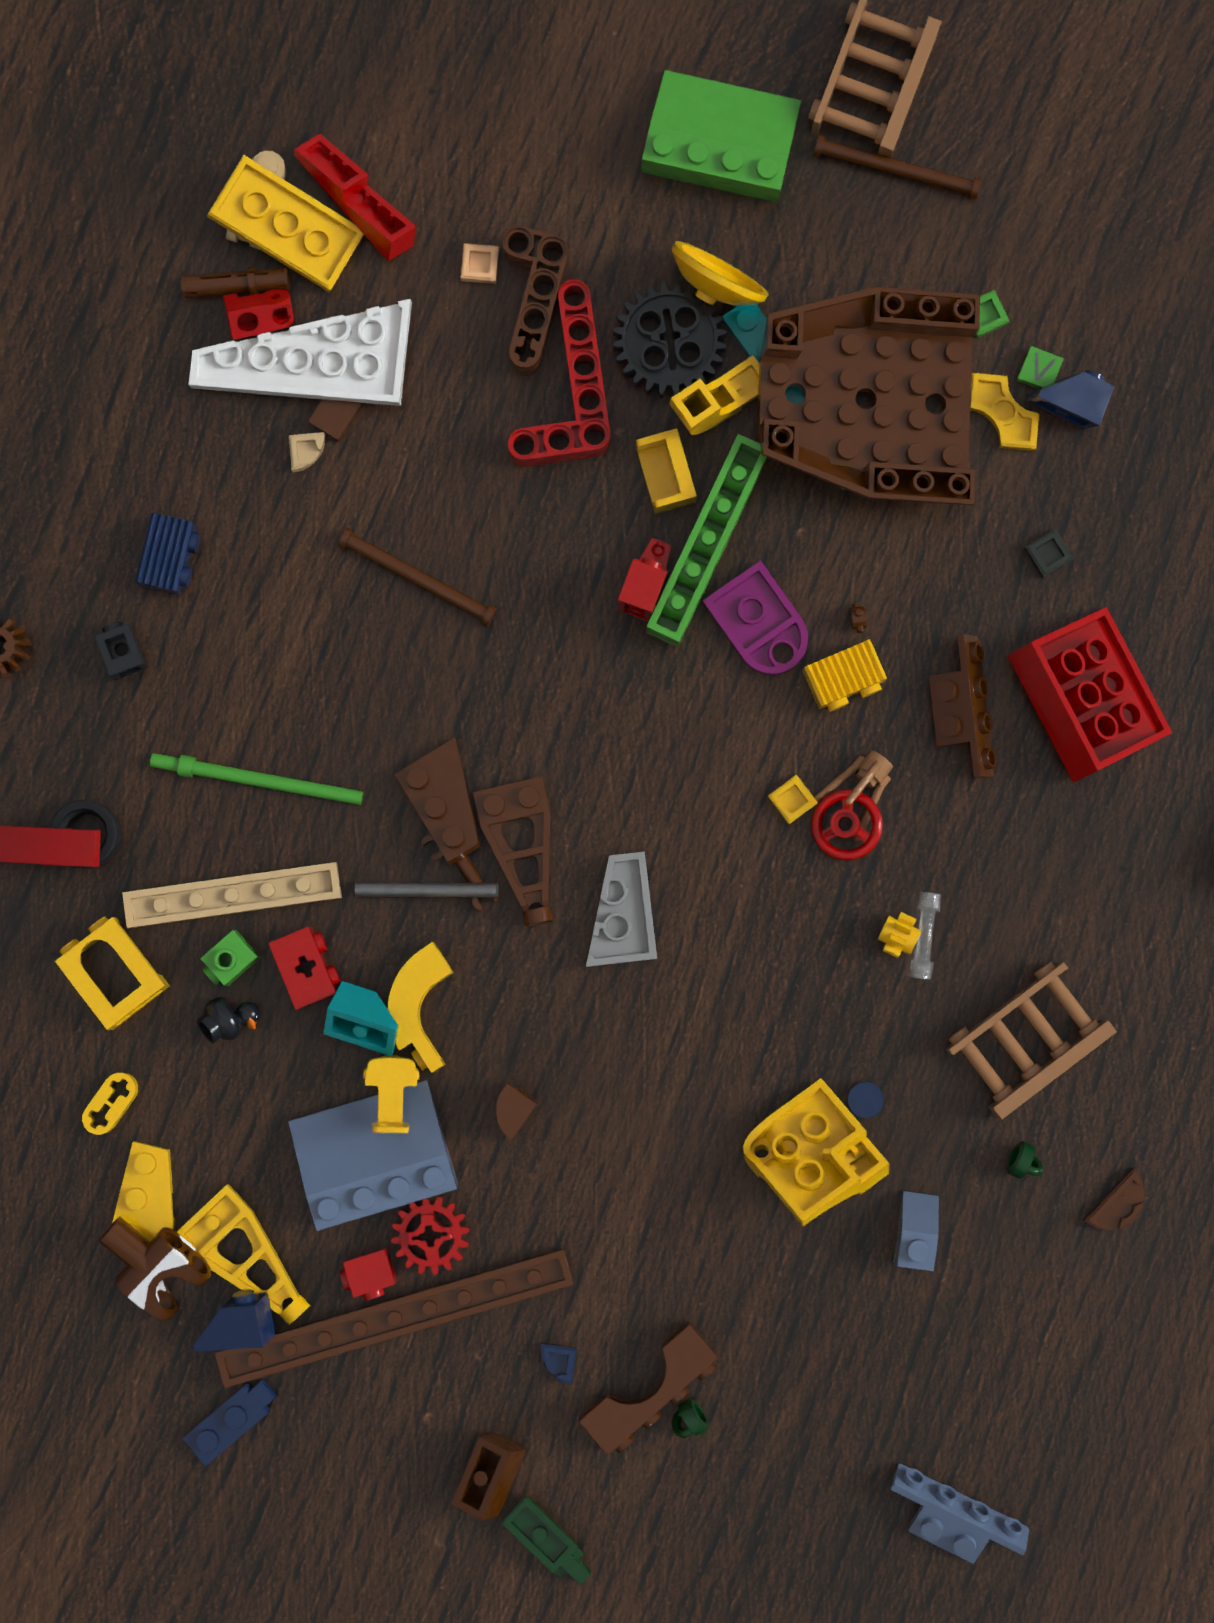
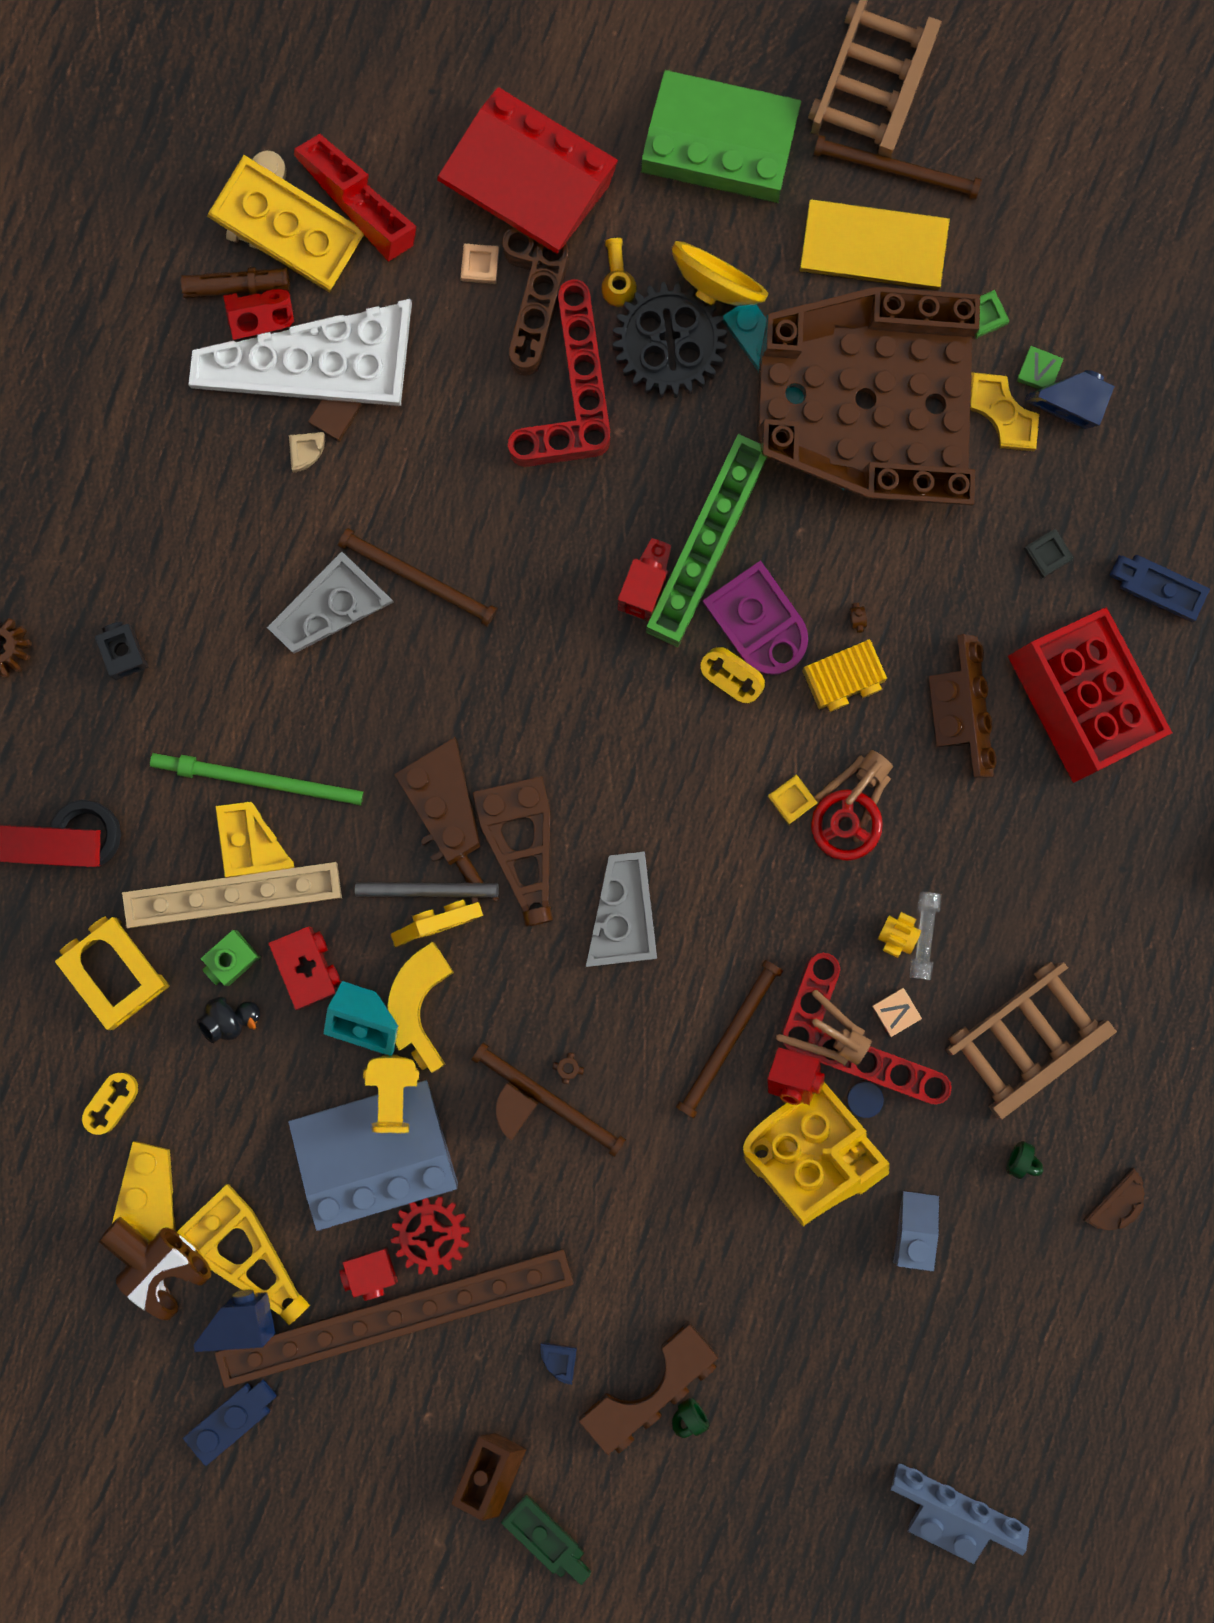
(167, 554): dark blue brick -> none
(248, 842): none -> yellow wing
(328, 604): none -> light grey wing
(429, 924): none -> yellow wing
(528, 170): none -> red slope
(548, 1099): none -> reddish brown bar
(568, 1068): none -> reddish brown piece
(610, 294): none -> yellow bar
(666, 471): yellow panel -> none
(709, 405): yellow arch -> none
(729, 1038): none -> reddish brown bar
(737, 668): none -> yellow beam
(795, 1077): none -> red brick
(850, 1044): none -> medium nougat plant
(874, 244): none -> yellow tile
(883, 1061): none -> red beam
(896, 1012): none -> light nougat tile
(1160, 586): none -> dark blue hinge

